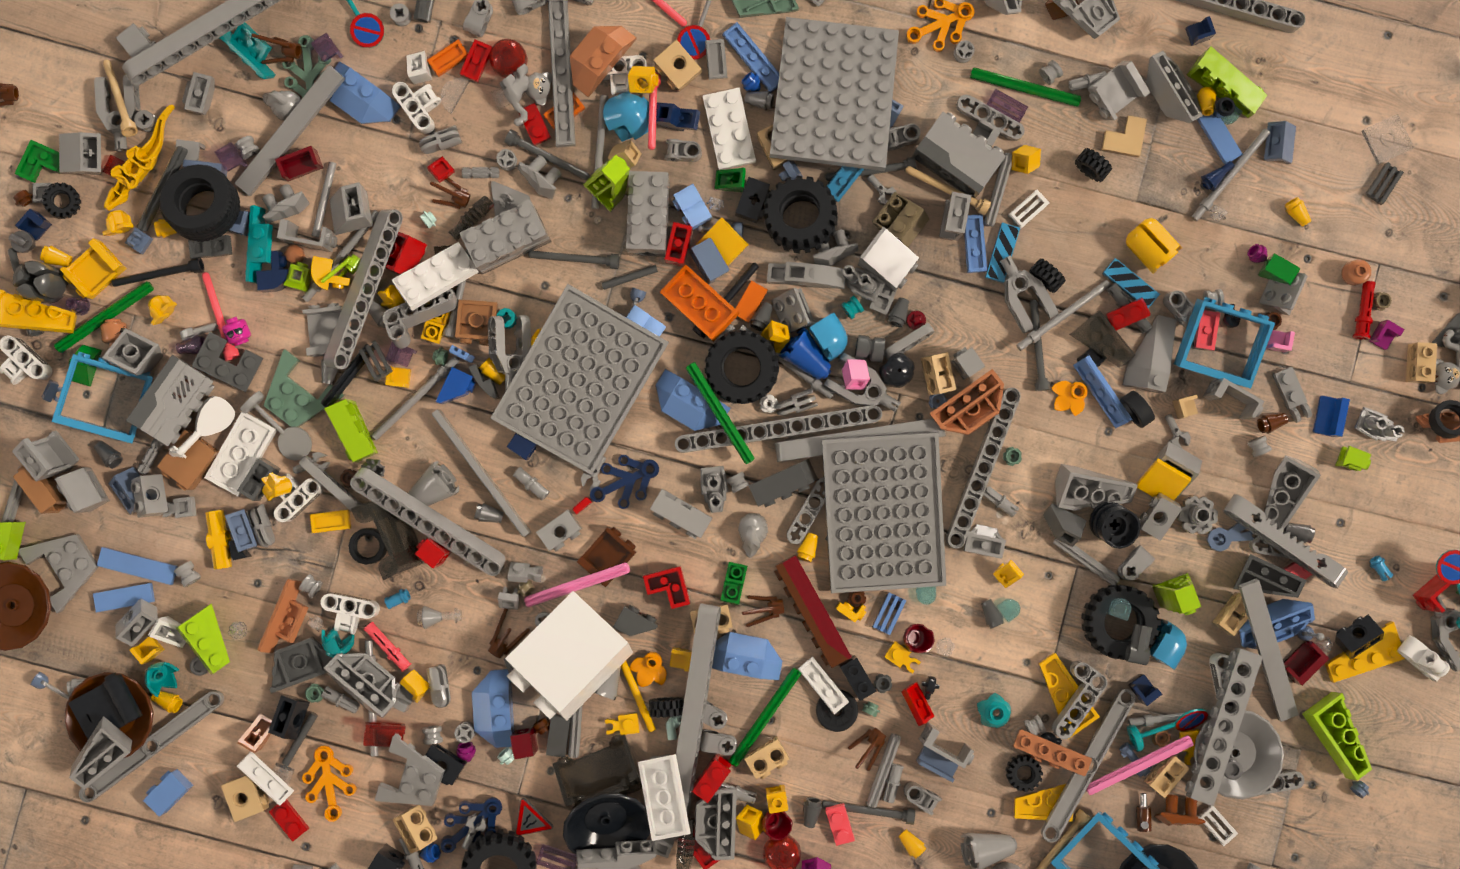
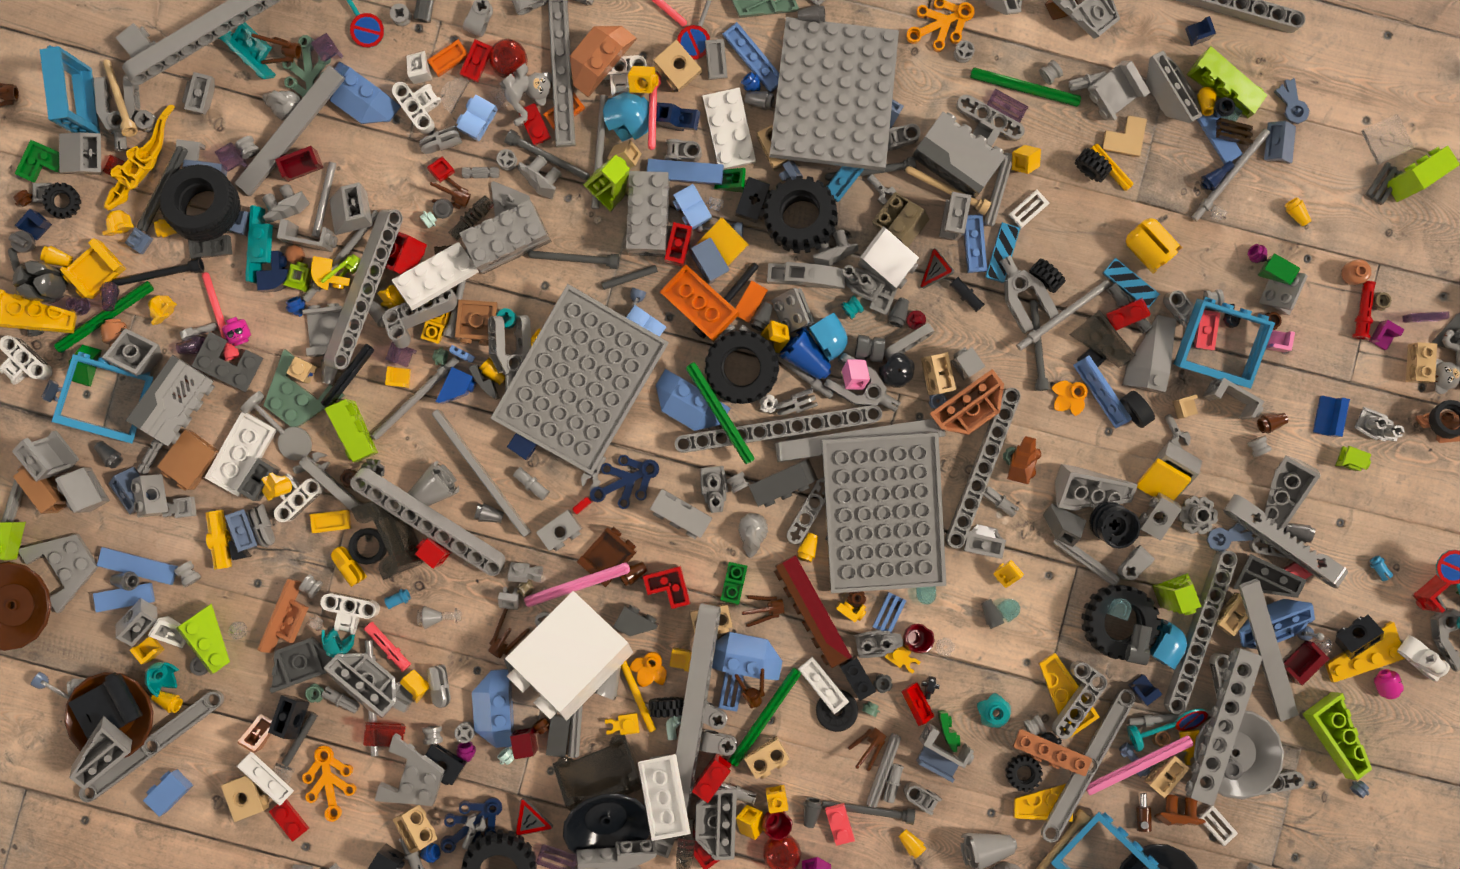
(54, 63): none -> dark azure window
(109, 294): none -> cone
(126, 581): none -> flat silver cone
(211, 418): white piece -> none
(295, 306): none -> blue plate
(302, 370): none -> tan brick
(347, 566): none -> yellow arm
(369, 349): dark grey tile -> none
(443, 208): none -> flat silver tile
(476, 118): none -> light blue brick
(636, 571): none -> reddish brown cone
(688, 171): none -> medium blue tile
(728, 707): none -> medium blue tile
(752, 696): none -> reddish brown plant
(814, 13): none -> flat silver cone
(877, 643): none -> light grey connector
(936, 269): none -> piece
(950, 736): none -> green slope
(967, 294): none -> black pin
(1024, 461): none -> dark orange connector
(1118, 175): none -> yellow axle
(1208, 625): none -> light grey beam
(1234, 128): none -> dark brown tile
(1292, 393): light grey hinge -> none
(1296, 110): none -> sand blue piece
(1388, 684): none -> dark pink head
(1423, 173): none -> lime wedge
(1426, 317): none -> clear purple tile

